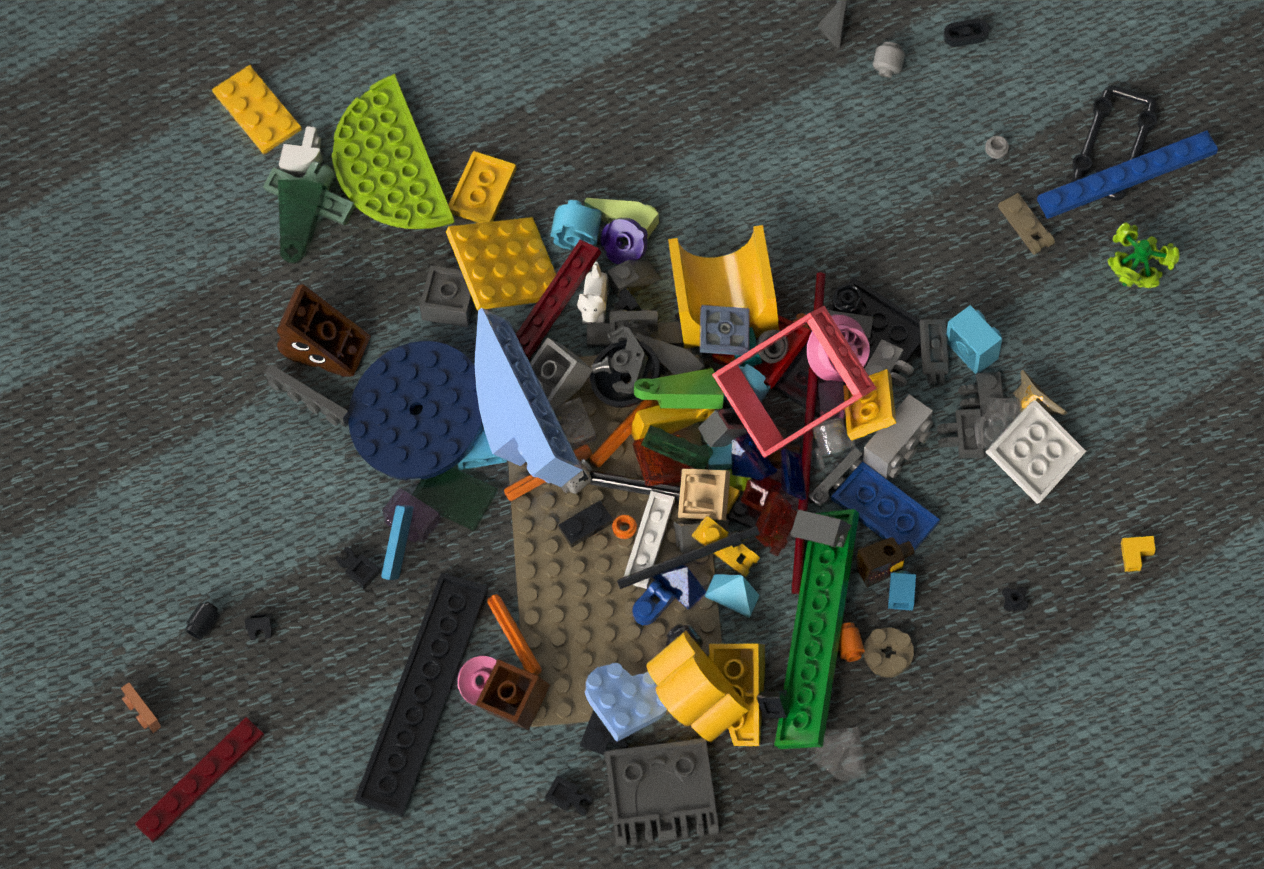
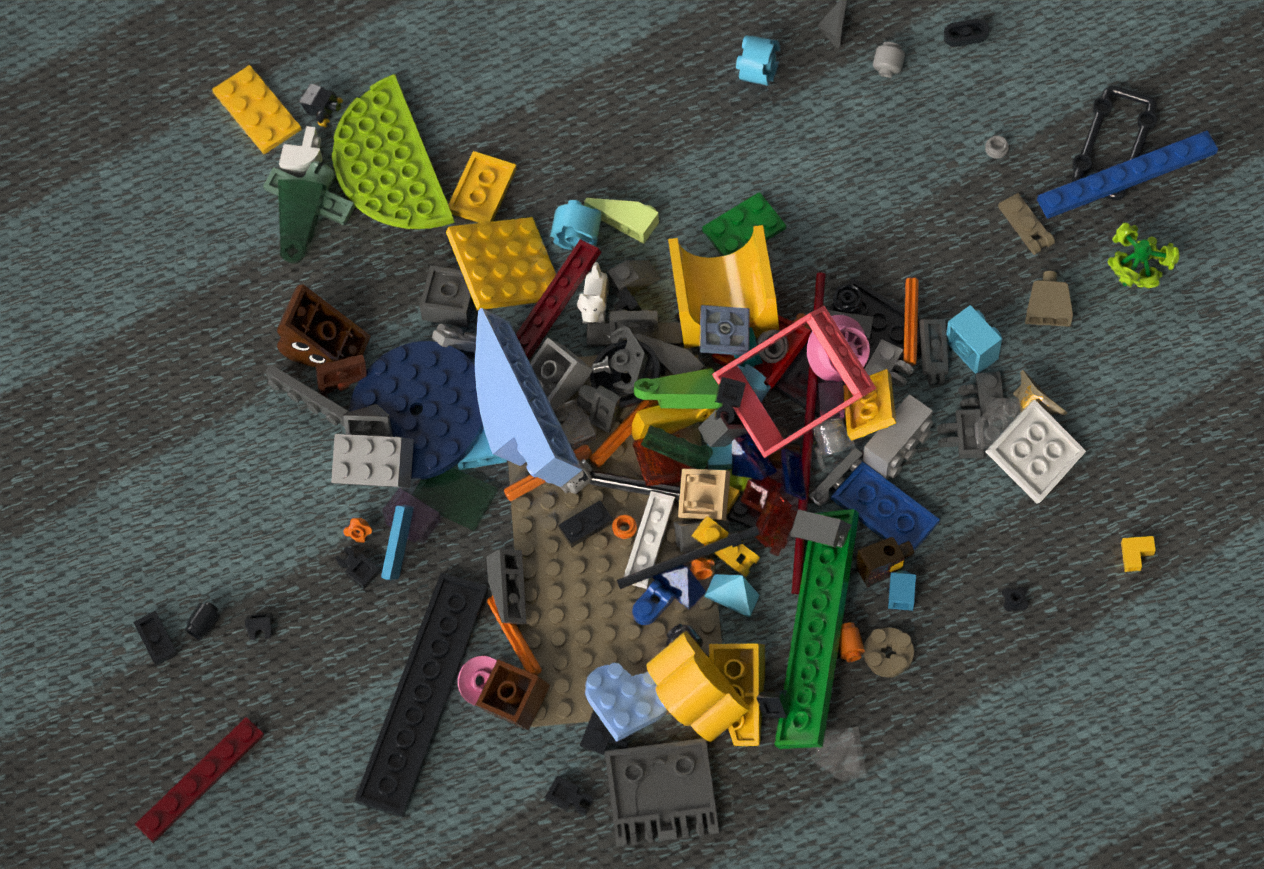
(133, 701): nougat plate -> none
(155, 638): none -> black plate
(320, 103): none -> black piece
(340, 374): none -> copper wing
(360, 525): none -> orange plate
(368, 422): none -> dark grey slope
(372, 460): none -> light grey brick
(454, 337): none -> light grey hinge
(507, 584): none -> dark grey slope
(601, 405): none -> dark grey hinge
(633, 232): dark purple plate -> none
(702, 568): none -> orange plate
(729, 395): none -> black plate
(735, 227): none -> green plate
(758, 60): none -> medium azure brick
(911, 321): none -> orange axle
(1049, 302): none -> dark tan torso

